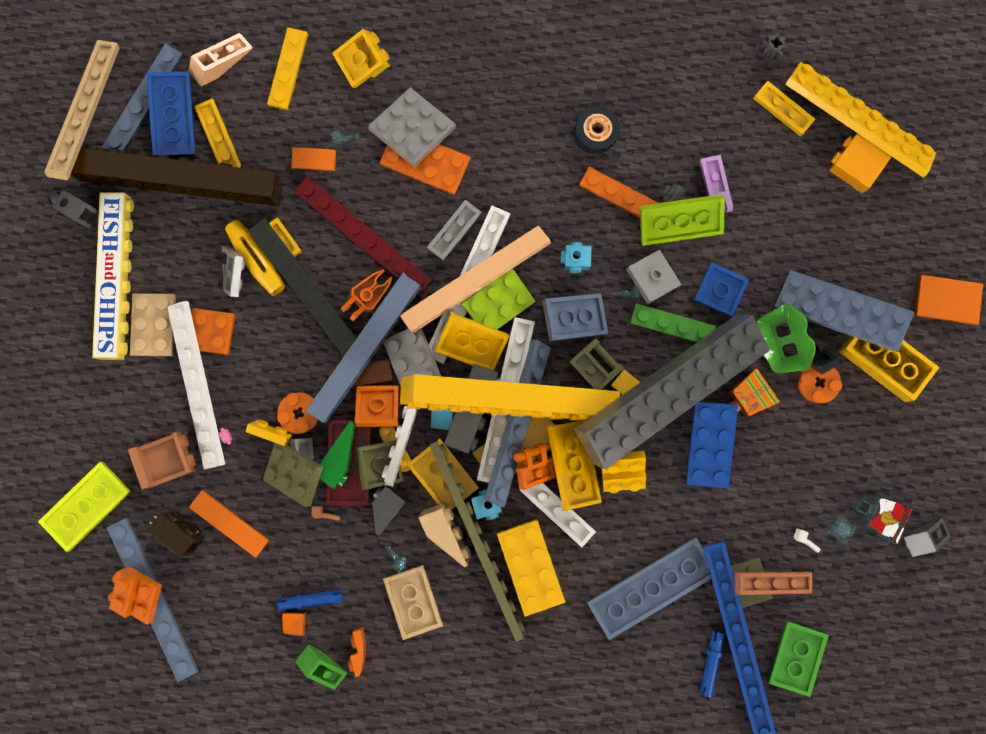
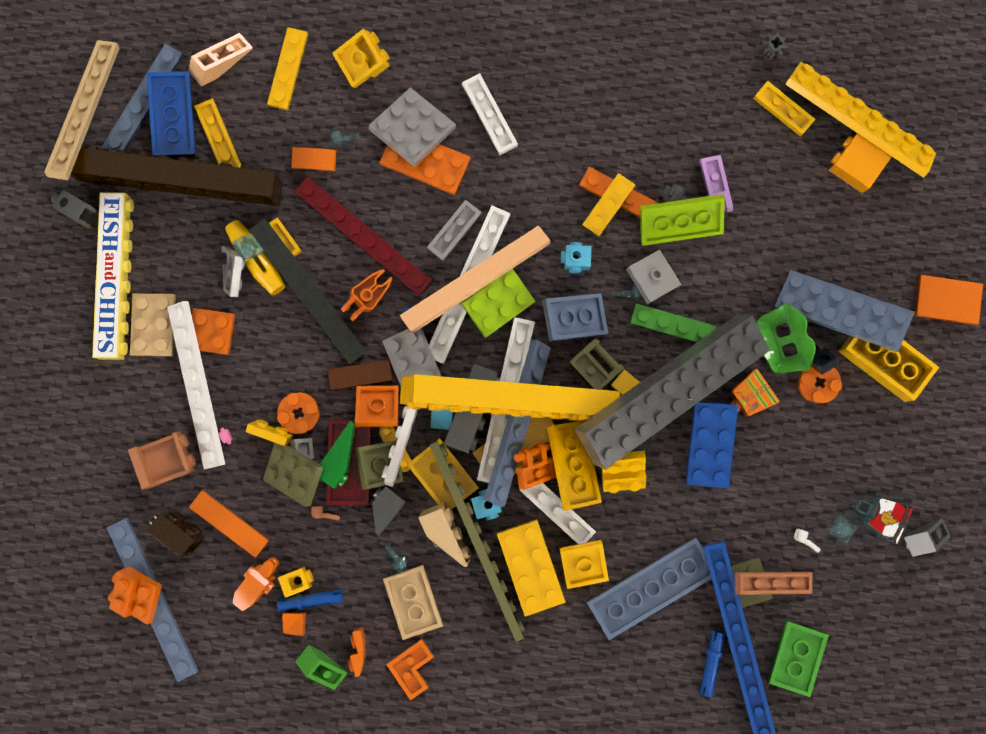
(84, 506): neon yellow plate -> none
(247, 247): none -> clear light blue plate
(256, 583): none -> orange hinge
(289, 585): none -> yellow brick
(363, 349): sand blue tile -> none
(405, 668): none -> orange plate
(471, 342): yellow tile -> none
(489, 114): none -> white plate
(584, 564): none -> yellow plate
(602, 119): black wheel -> none
(608, 204): none -> yellow plate
(721, 289): blue plate -> none

